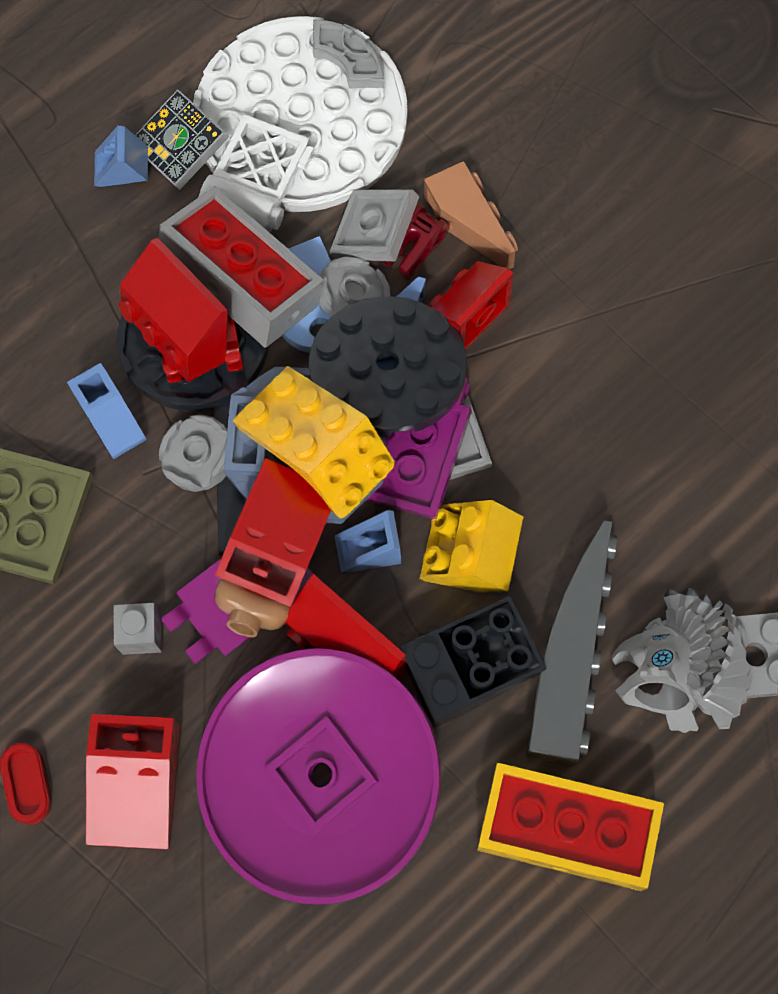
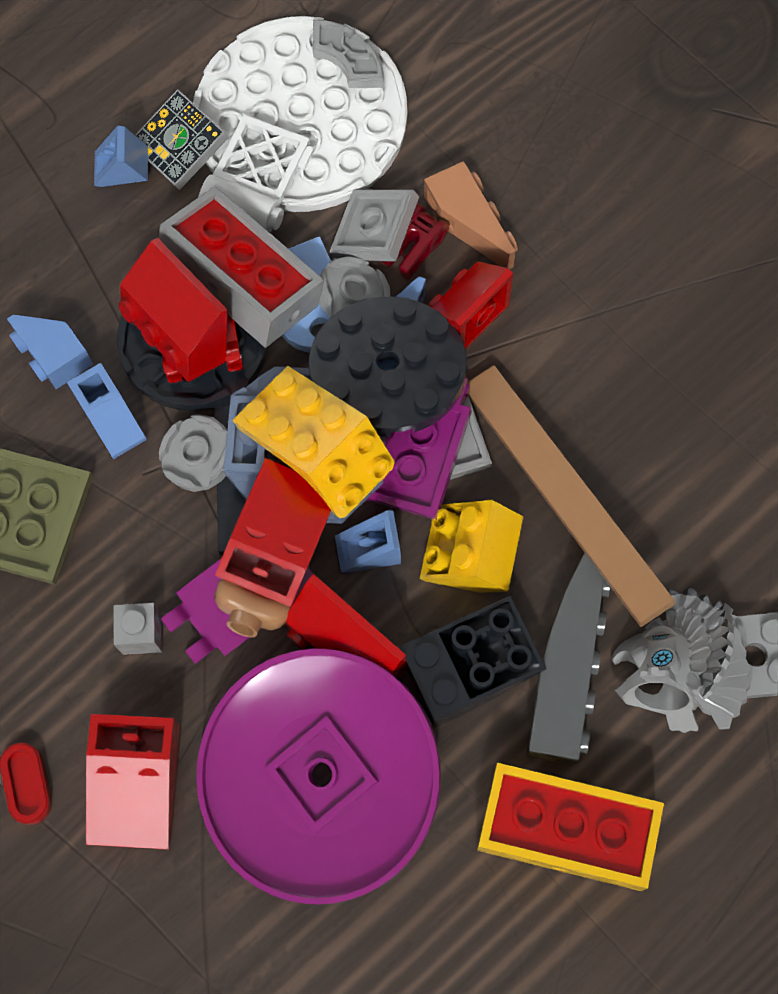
(53, 346): none -> medium blue slope
(569, 497): none -> medium nougat tile

